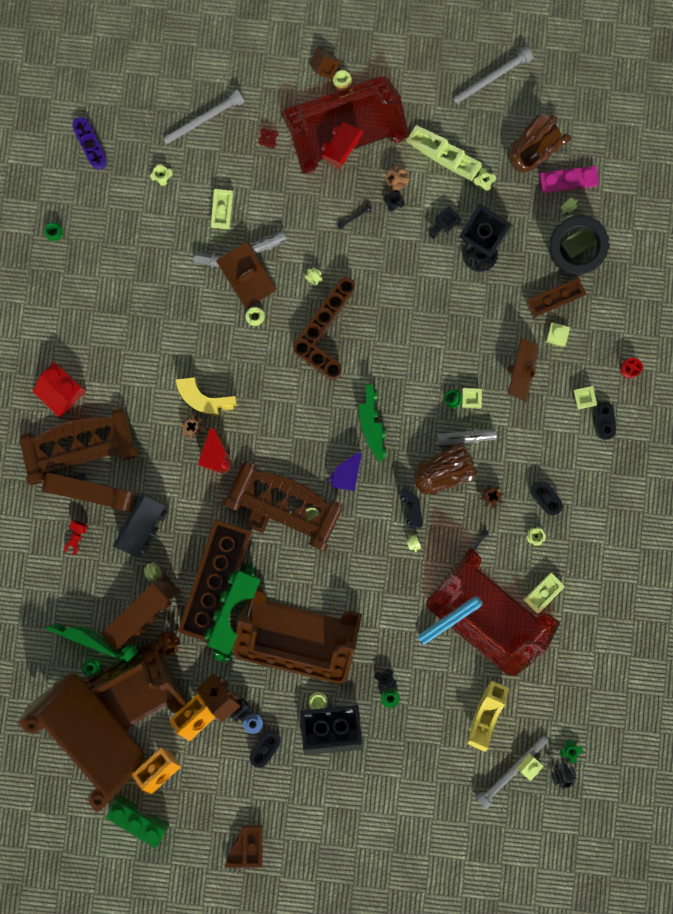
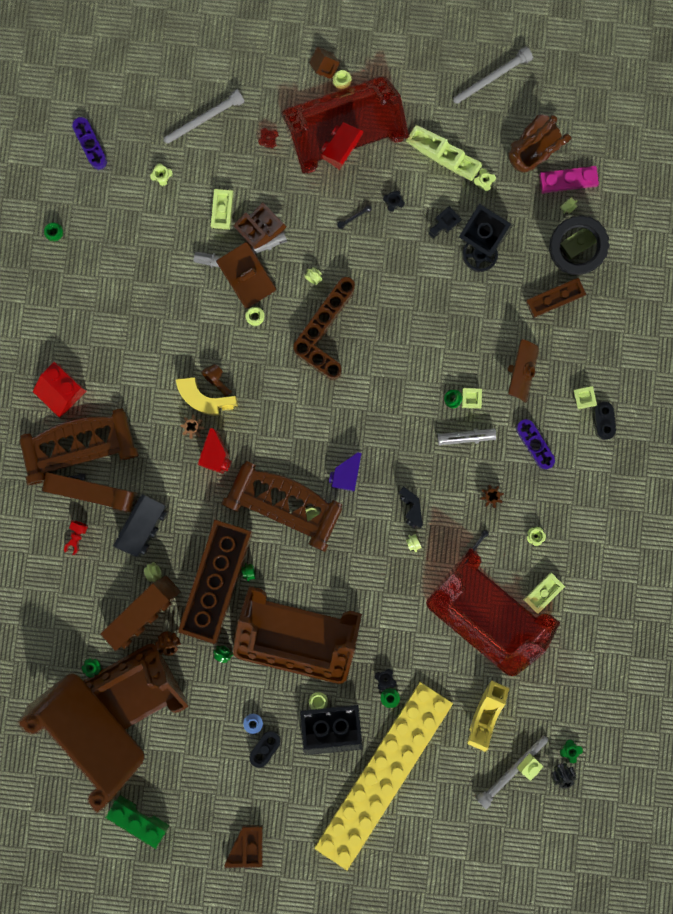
(85, 637): green piece -> none
(129, 652): green plate -> none
(156, 770): light orange brick -> none
(191, 718): light orange brick -> none
(212, 375): none -> reddish brown bar
(218, 697): reddish brown brick -> none
(241, 587): green arch -> none
(241, 713): black gear -> none
(257, 522): reddish brown tile -> none
(259, 226): none -> reddish brown slope
(372, 432): green slope -> none
(383, 776): none -> light yellow plate
(397, 178): medium nougat gear -> none
(445, 471): reddish brown hair -> none
(449, 620): medium azure axle -> none
(537, 459): none -> dark purple beam
(546, 497): black plate -> none
(557, 334): yellowish green plate -> none
(634, 365): red wheel -> none

